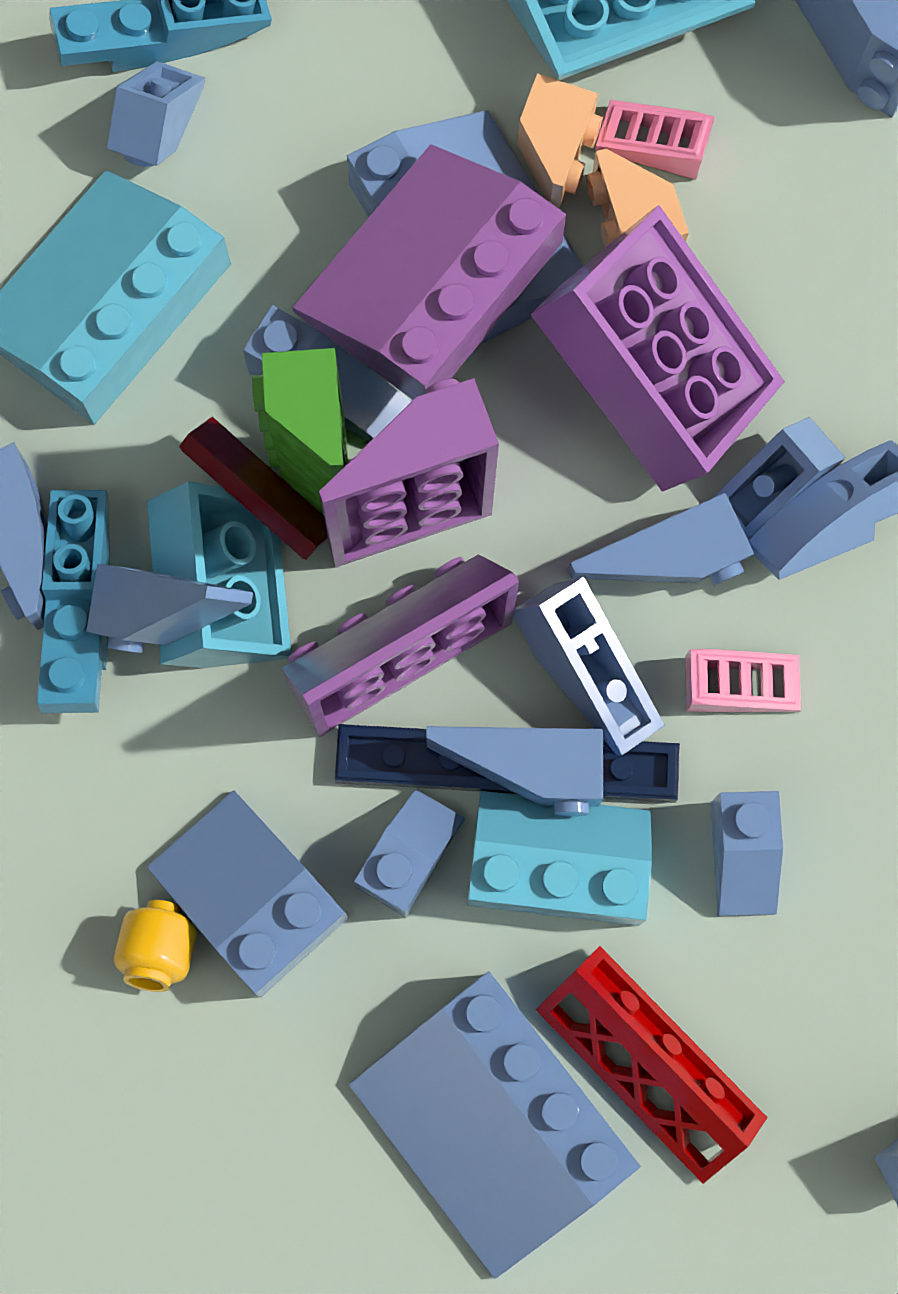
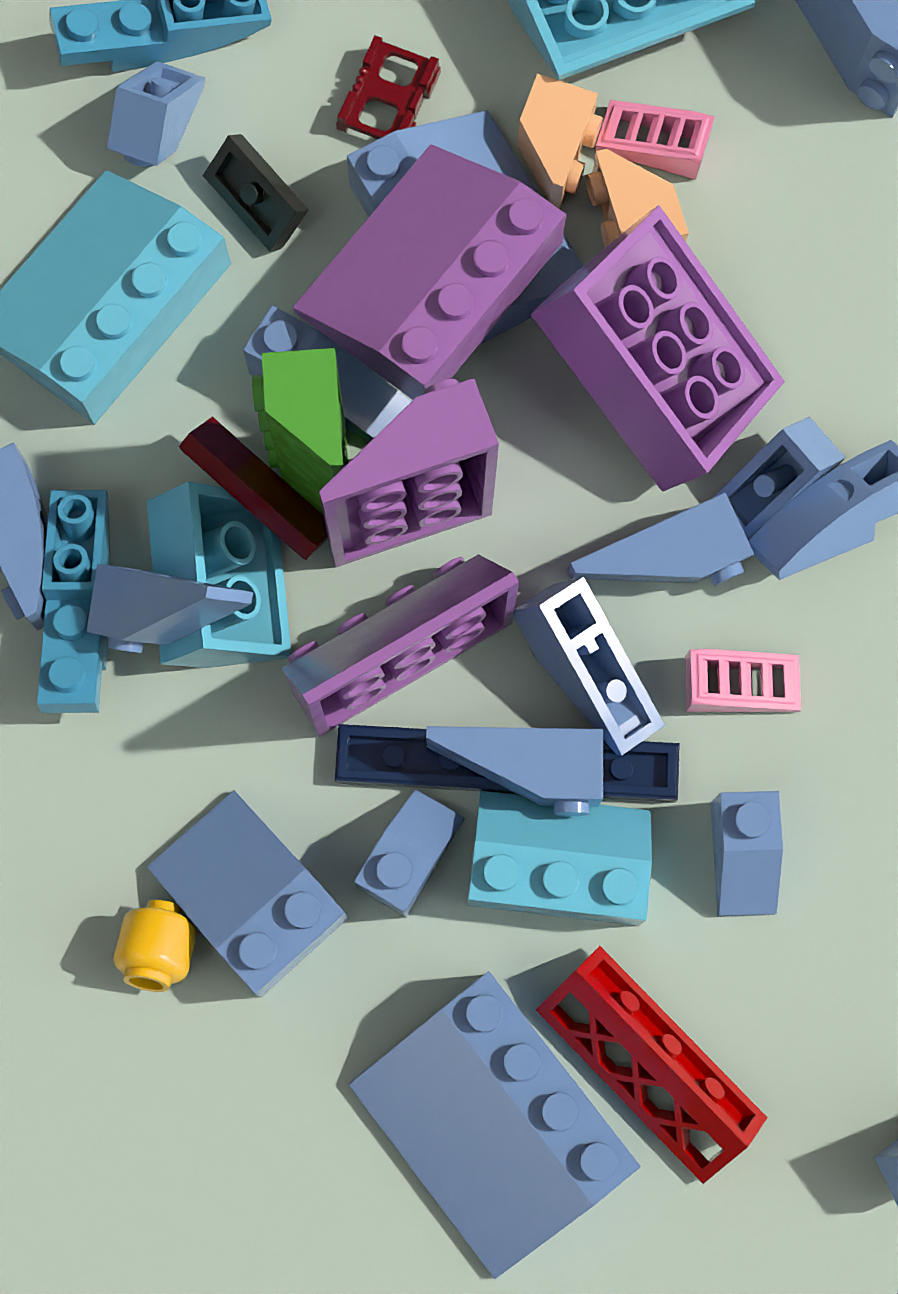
(255, 192): none -> pearl dark grey plate
(372, 87): none -> dark red piece

